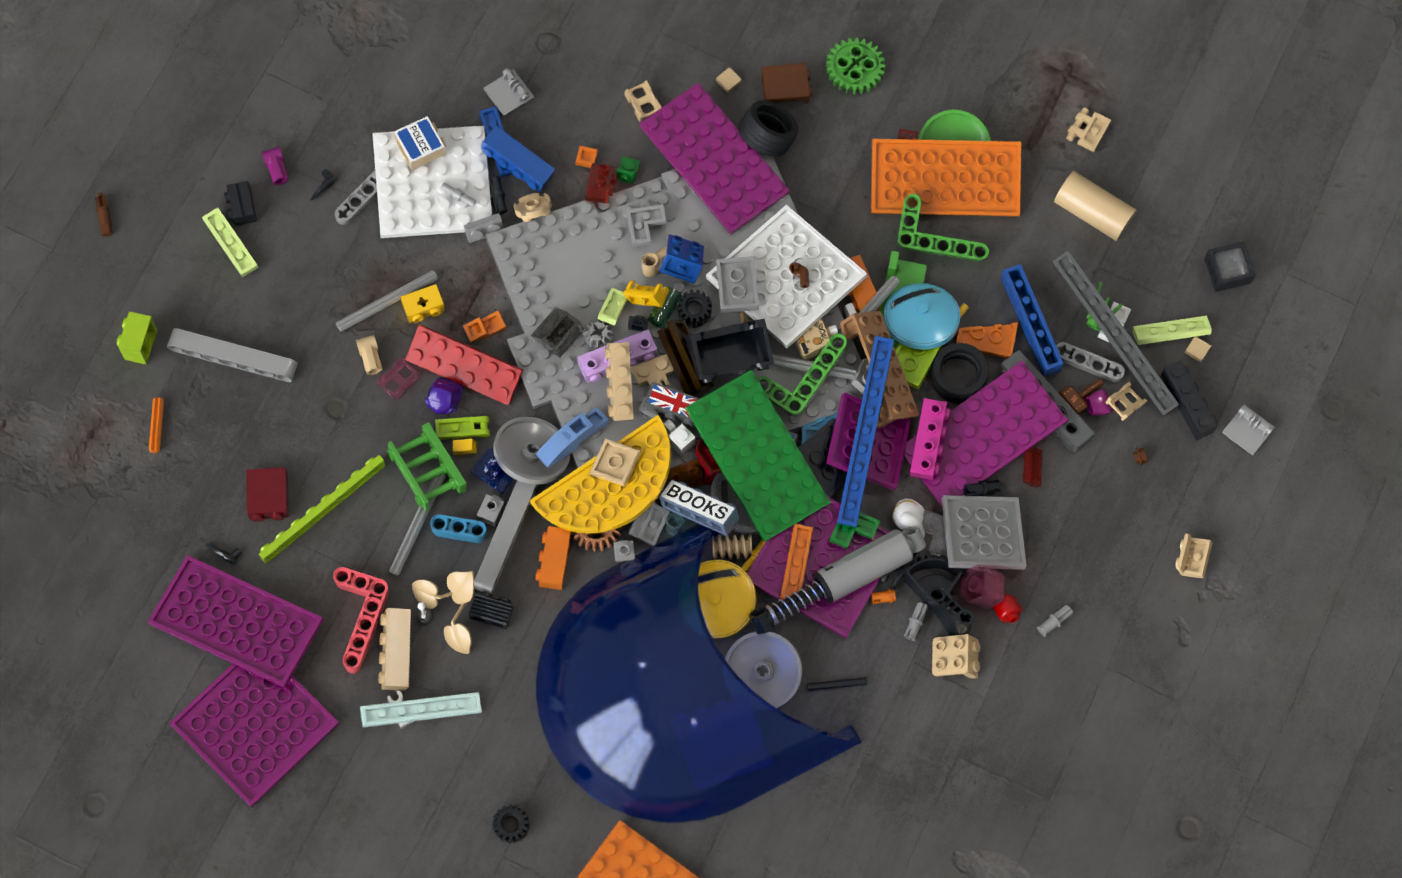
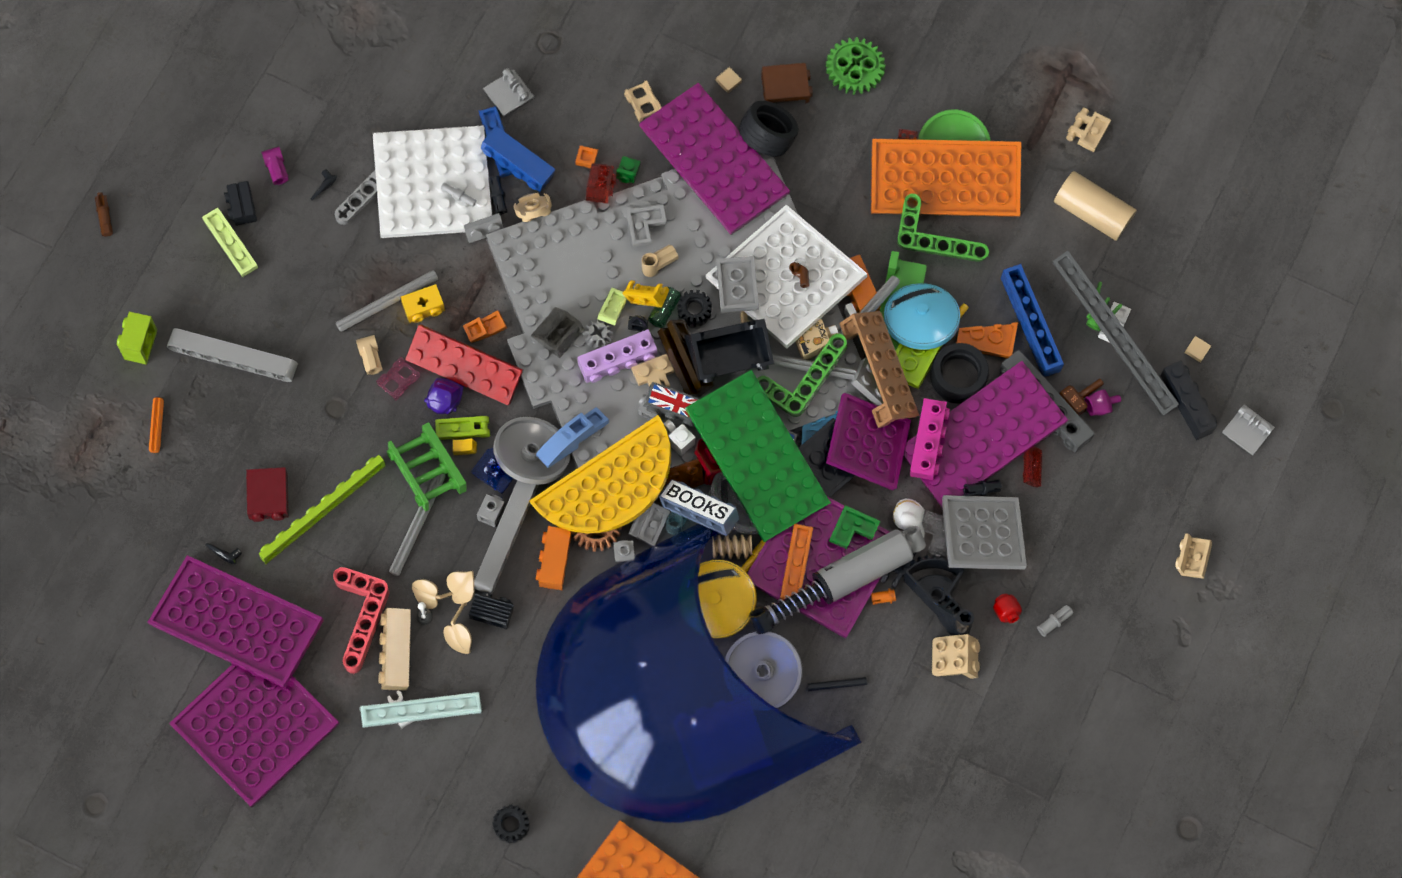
(420, 143): piece -> none
(465, 535): dark azure beam -> none
(615, 462): tan tile -> none
(619, 381): tan brick -> none
(682, 258): blue bracket -> none
(865, 431): blue plate -> none
(916, 621): light grey axle -> none
(983, 587): clear pink brick -> none
(1090, 358): light grey beam -> none
(1120, 396): tan piece -> none
(1140, 456): reddish brown plate -> none
(1172, 330): yellowish green plate -> none
(1229, 266): piece -> none

